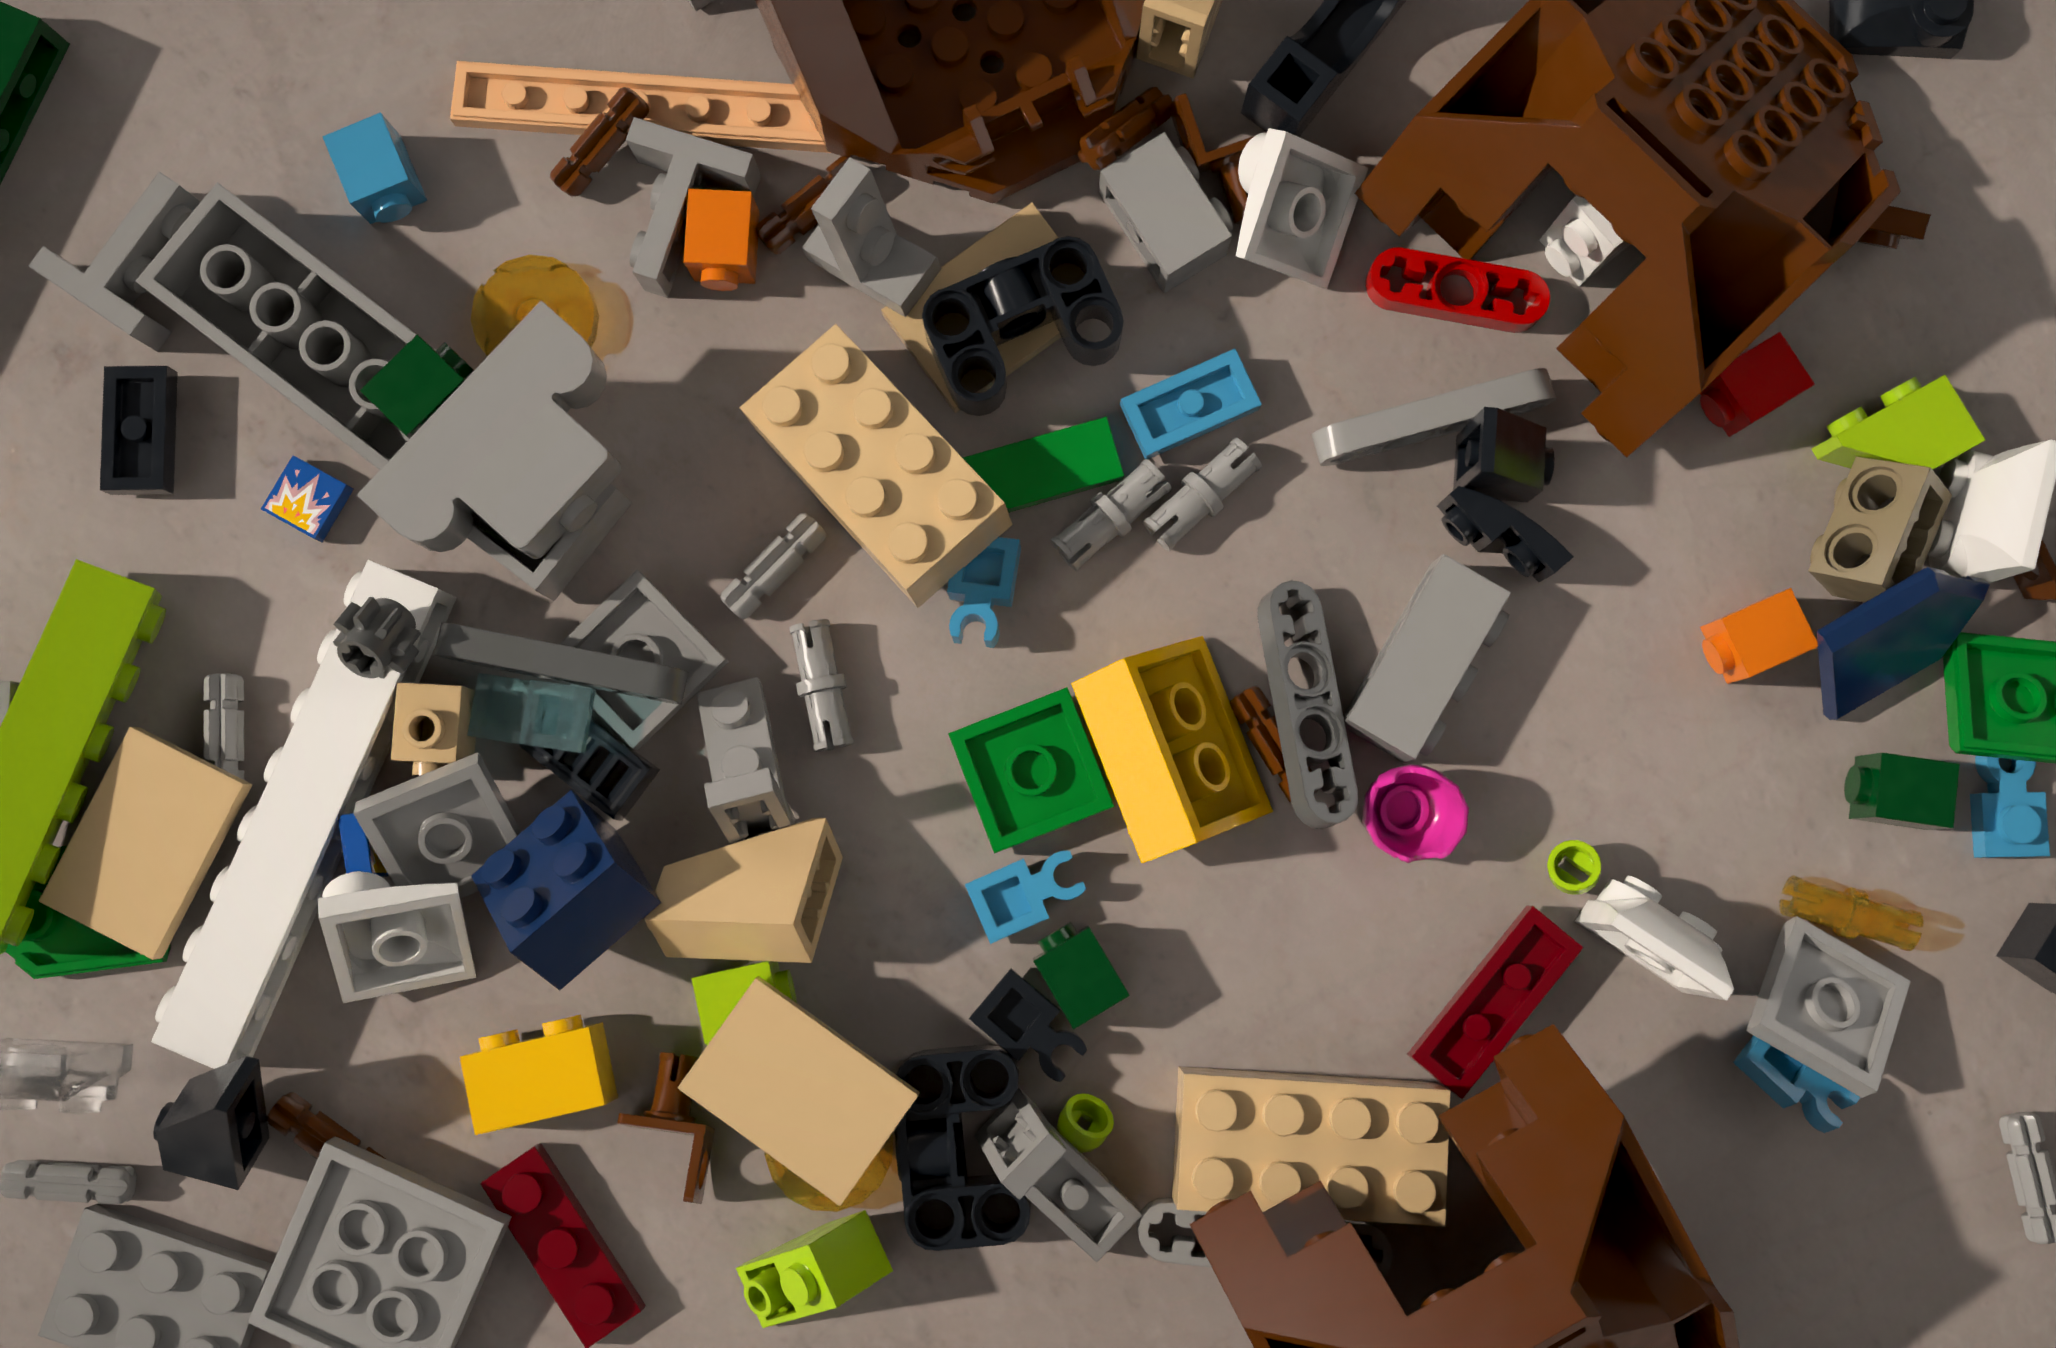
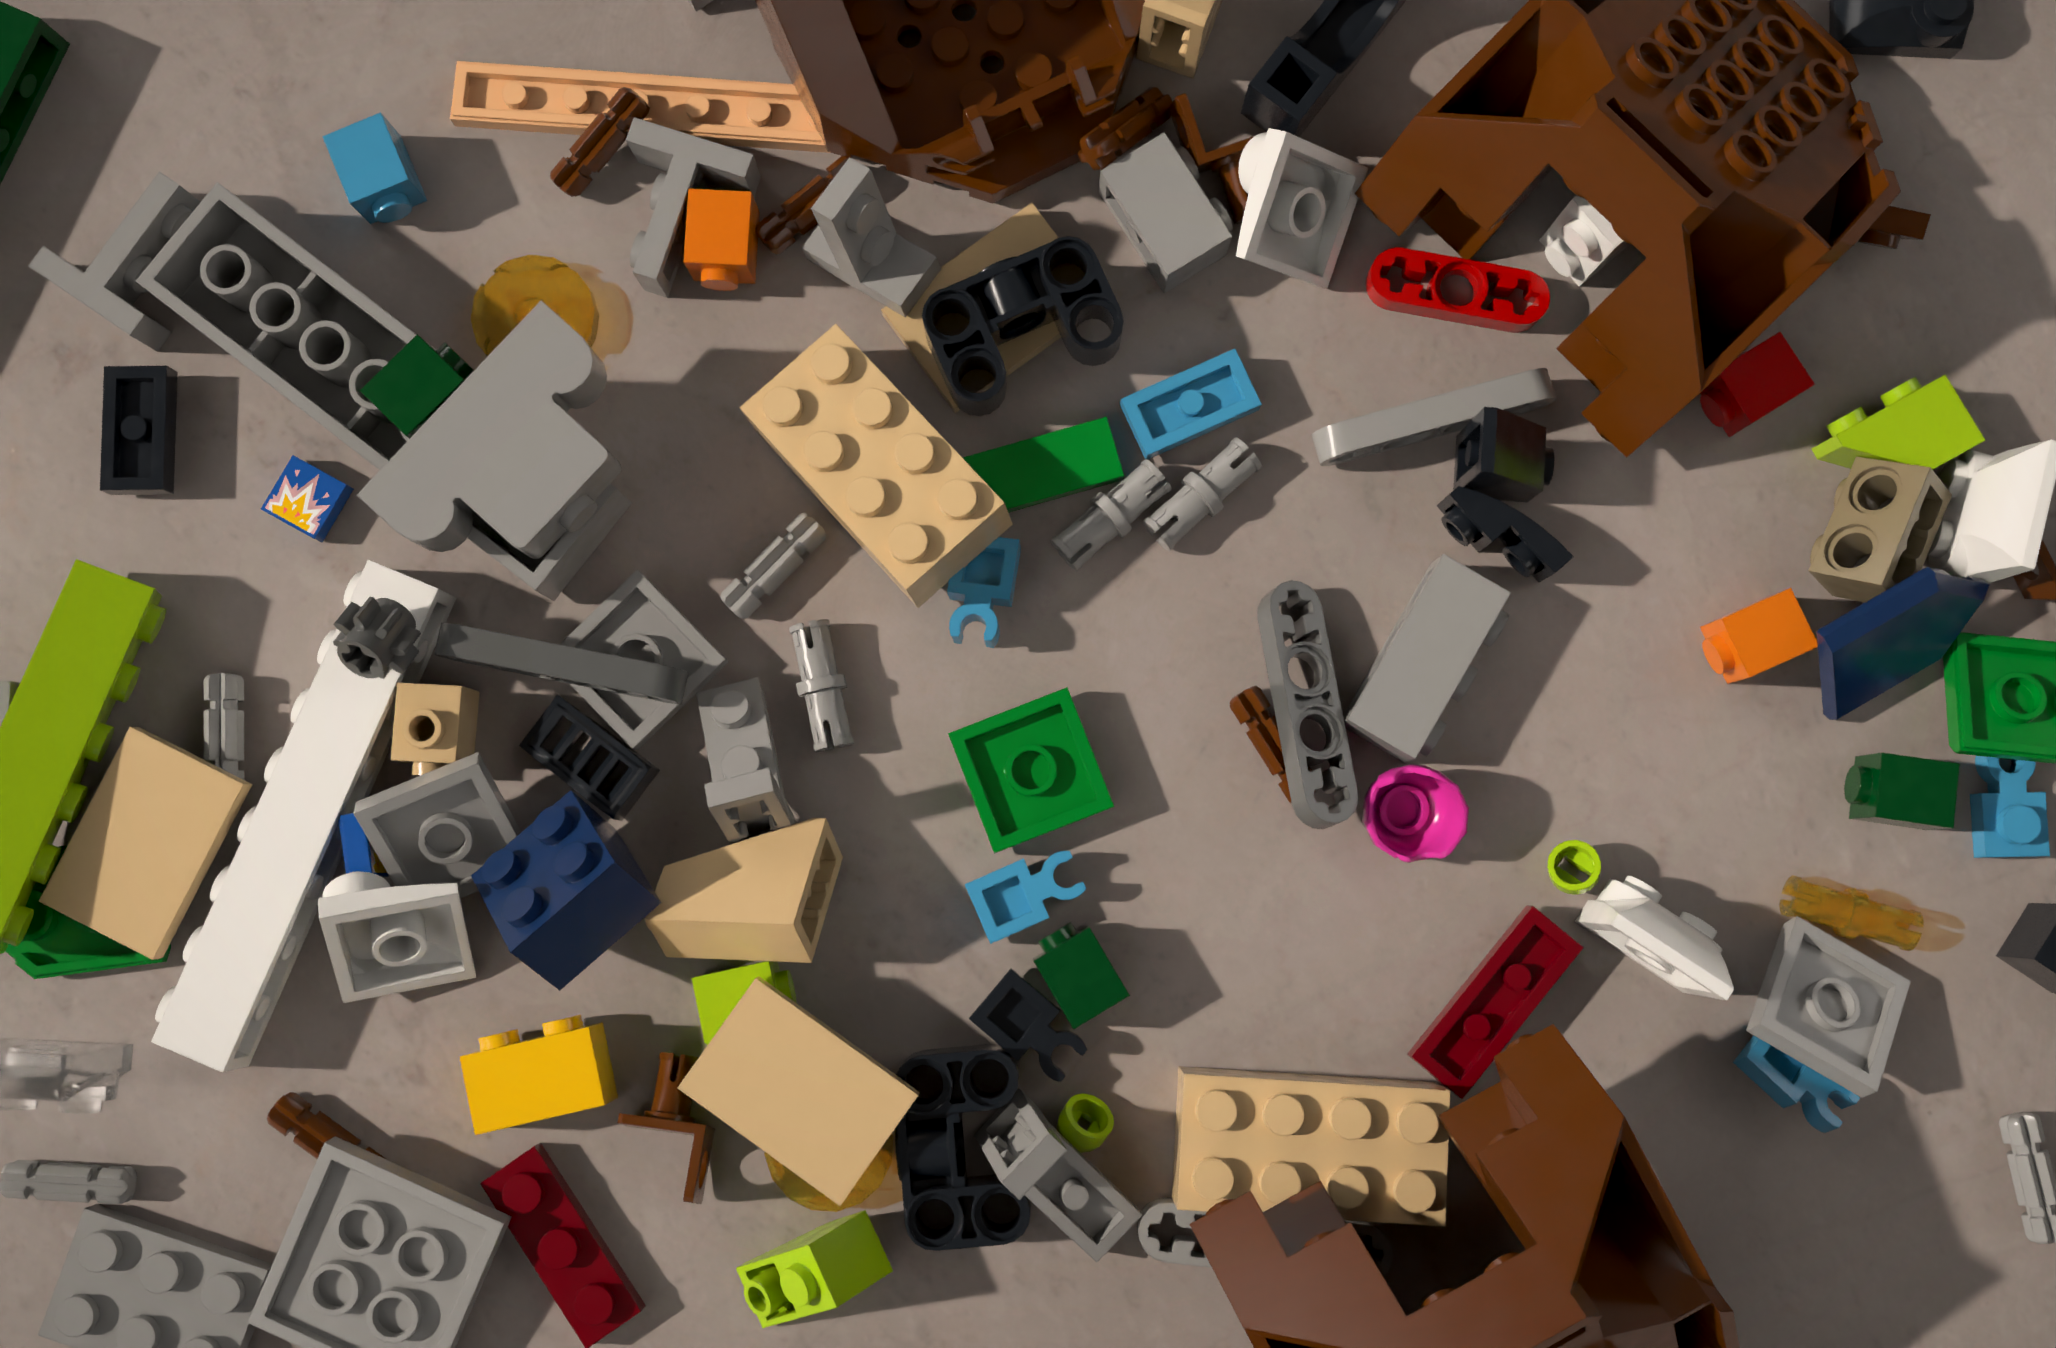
(215, 1125): black slope -> none
(531, 713): clear light blue slope -> none
(1171, 747): yellow slope -> none

